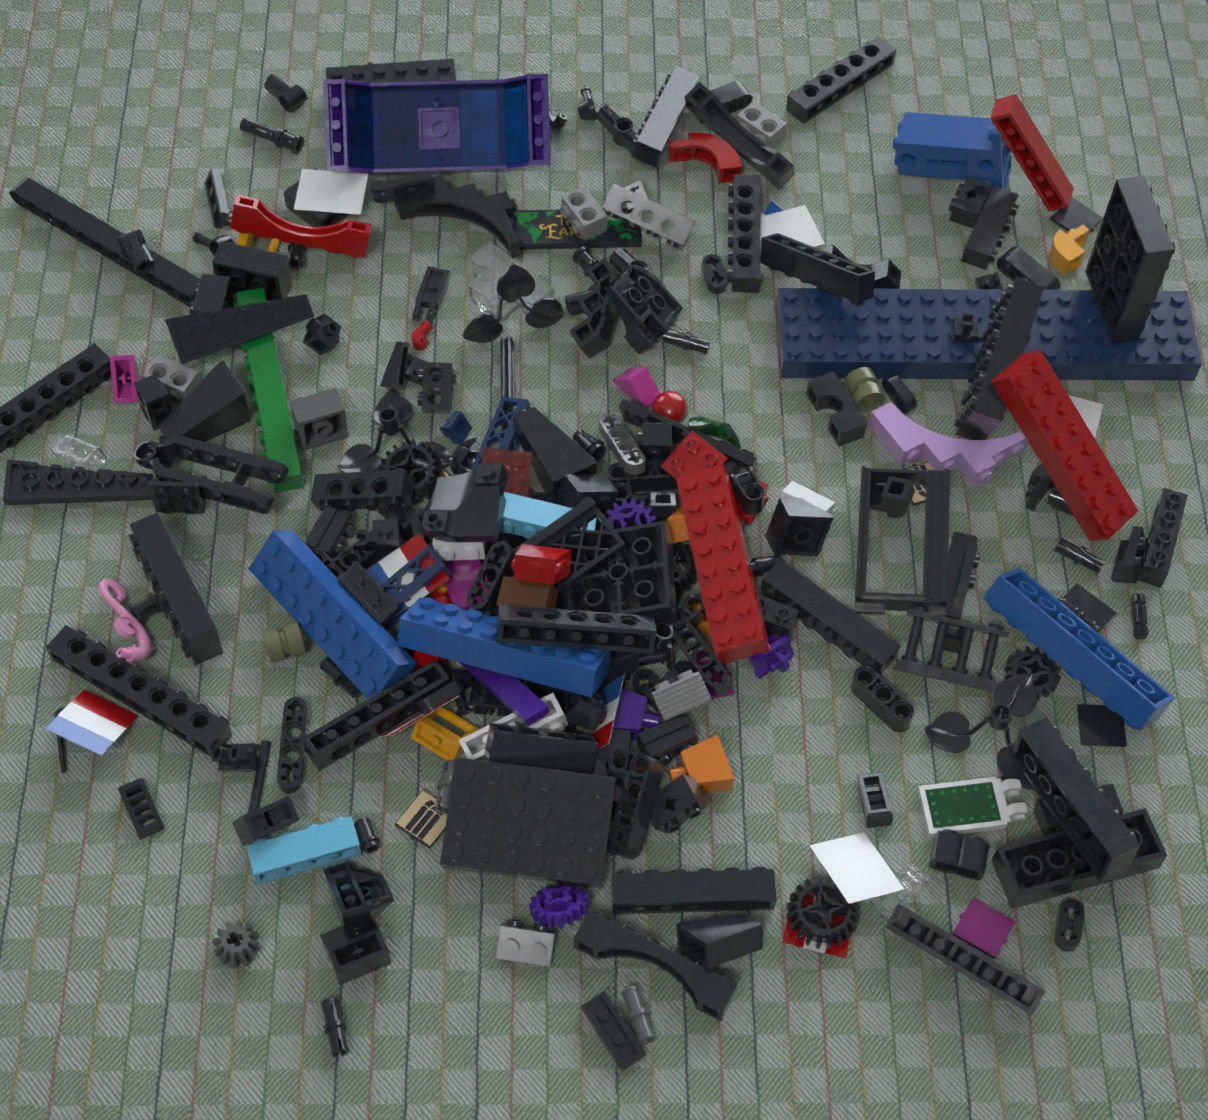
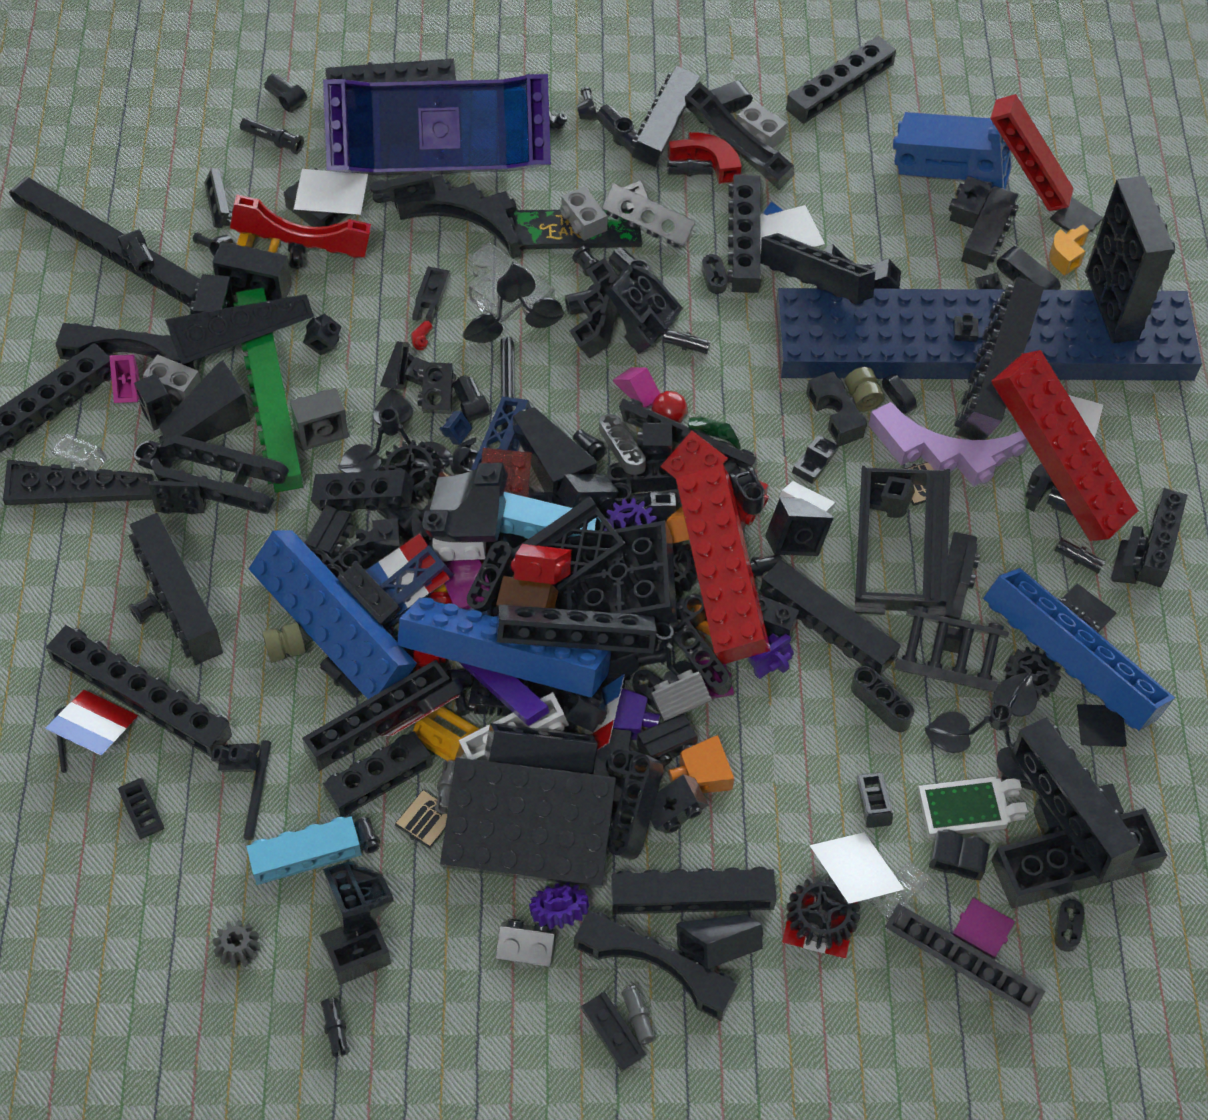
(77, 337): none -> black arch
(126, 623): bright pink plant -> none
(265, 821): black brick -> none
(292, 744): black beam -> none
(370, 787): none -> black brick
(471, 402): none -> black piece
(689, 167): none -> black pin
(815, 459): none -> black slope
(1139, 616): black axle -> none

